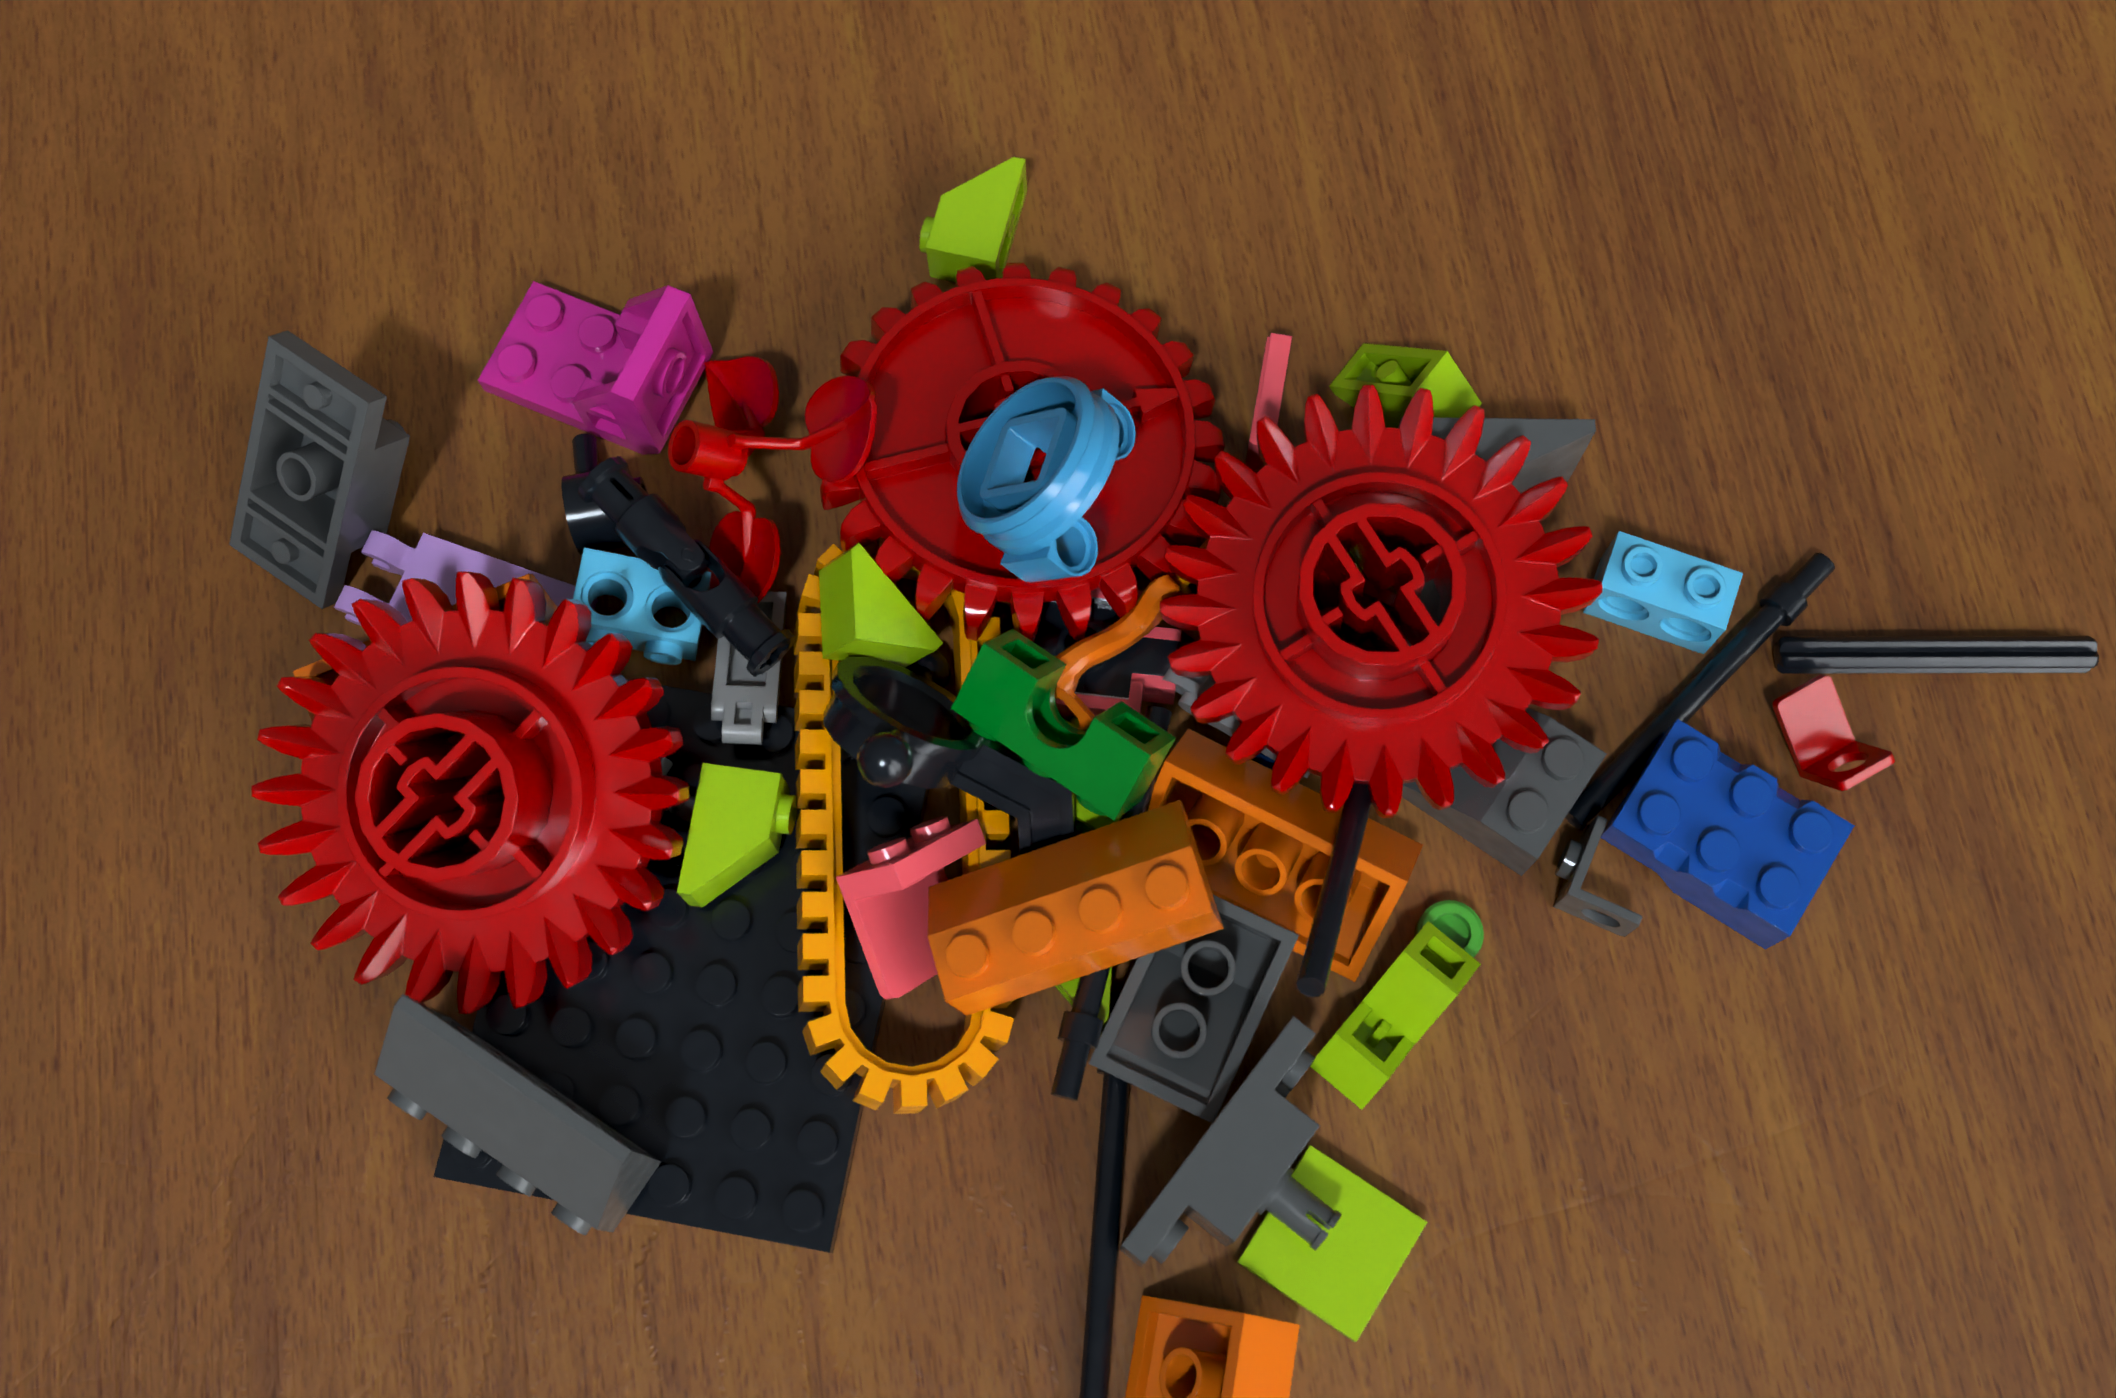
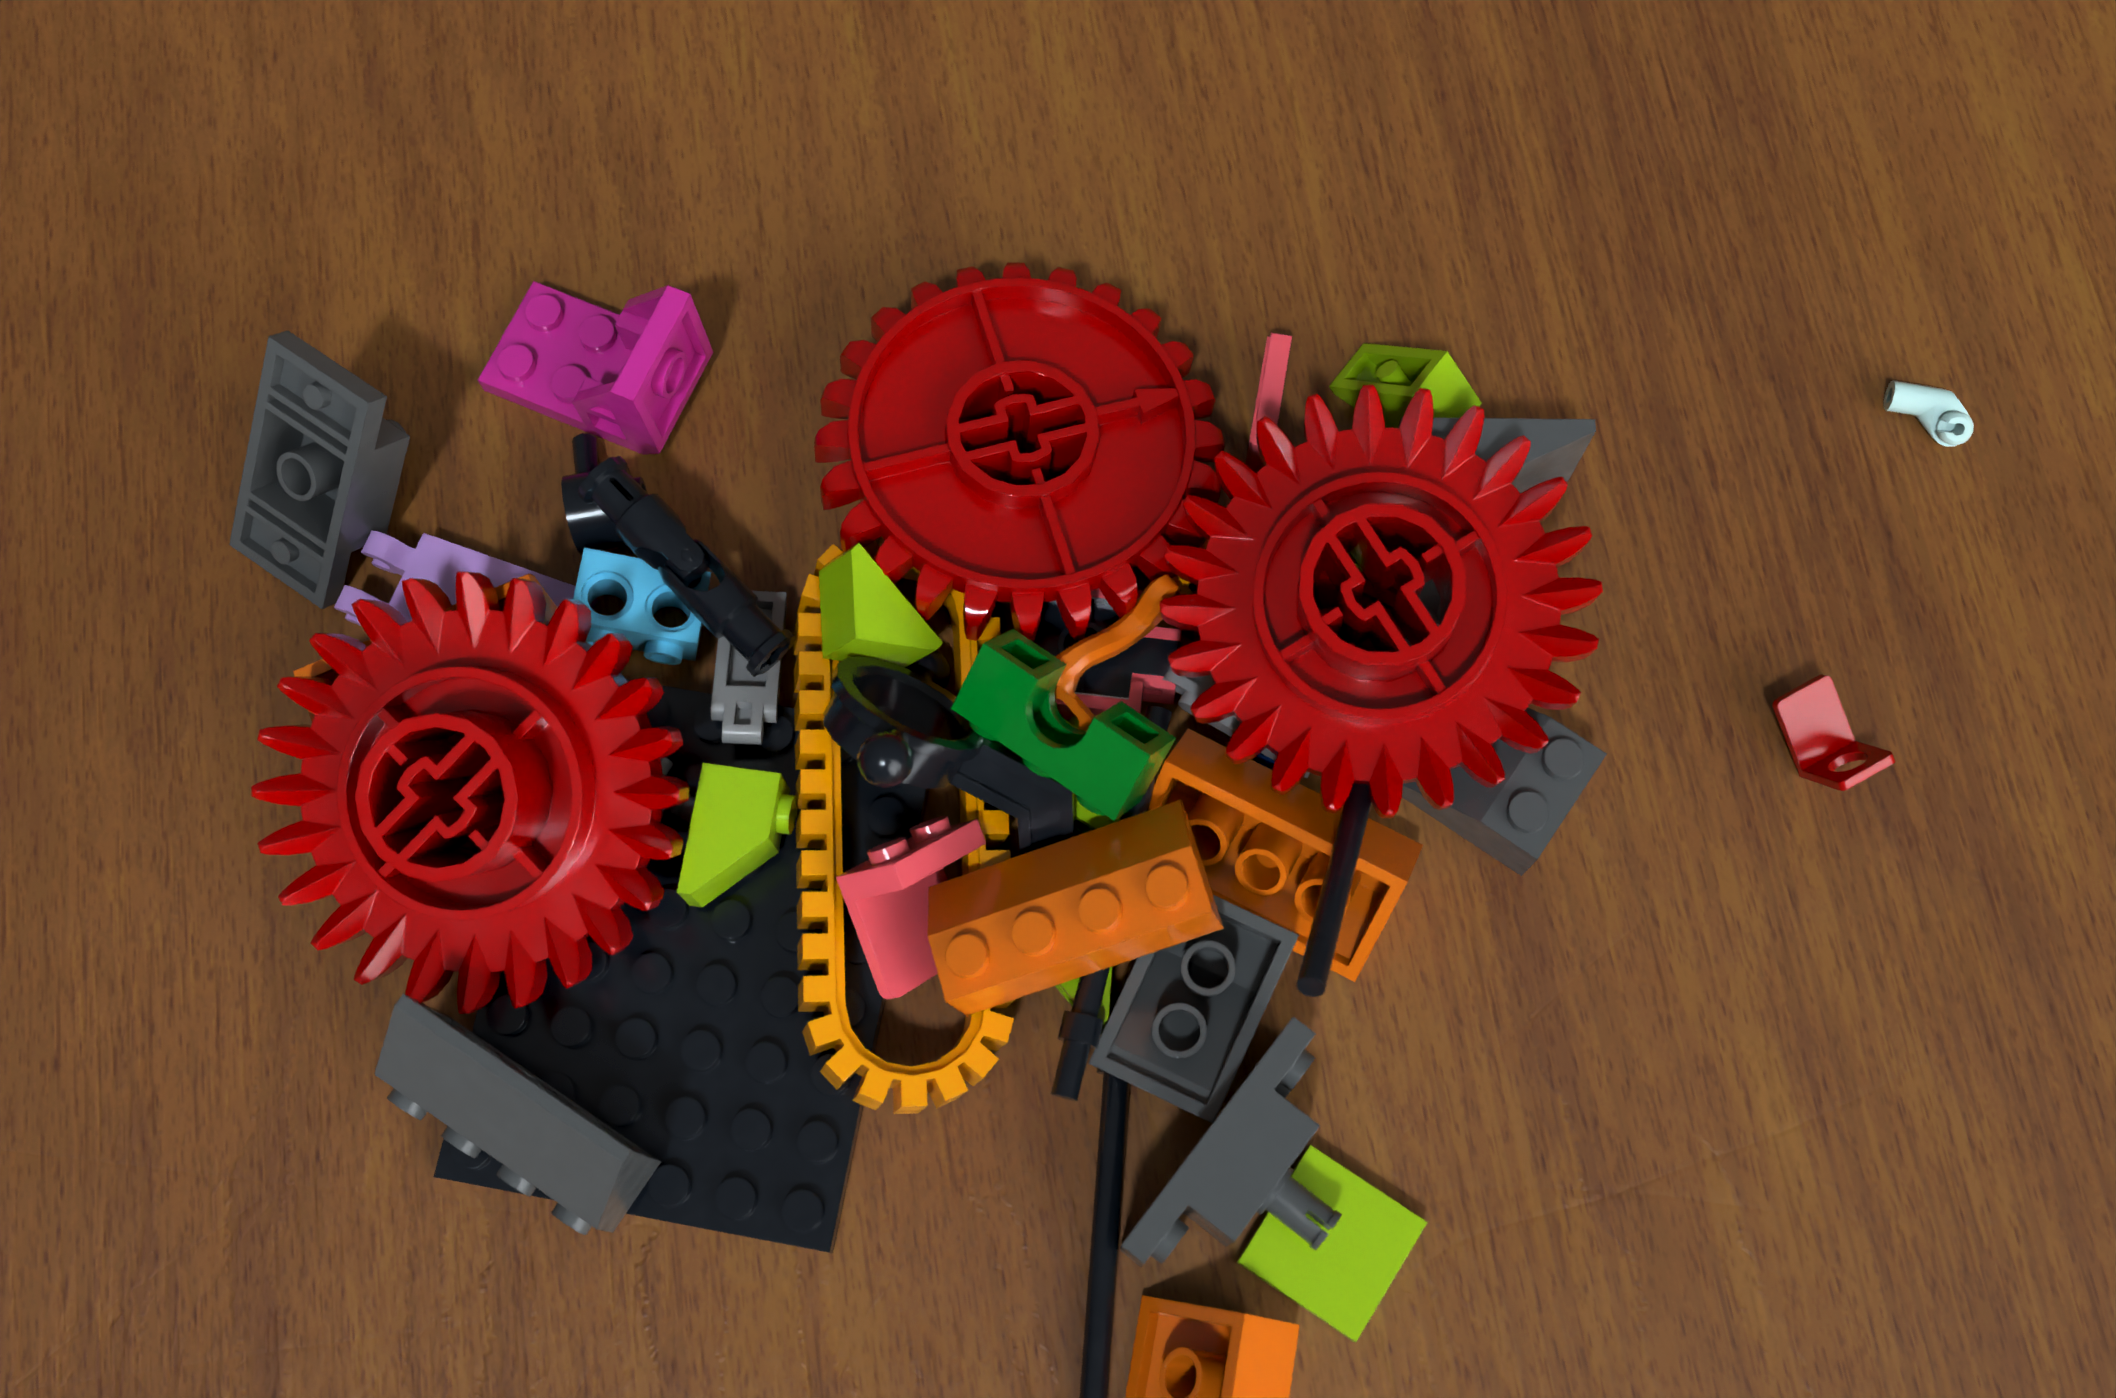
(742, 402): red plant -> none
(976, 223): lime slope -> none
(1042, 520): dark azure piece -> none
(1395, 1015): lime brick -> none
(1456, 922): bright green tile -> none
(1580, 903): dark grey bracket -> none
(1664, 592): medium azure brick -> none
(1727, 836): blue piece -> none
(1777, 609): black bar -> none
(1934, 407): none -> light aqua arm
(1935, 654): black axle -> none

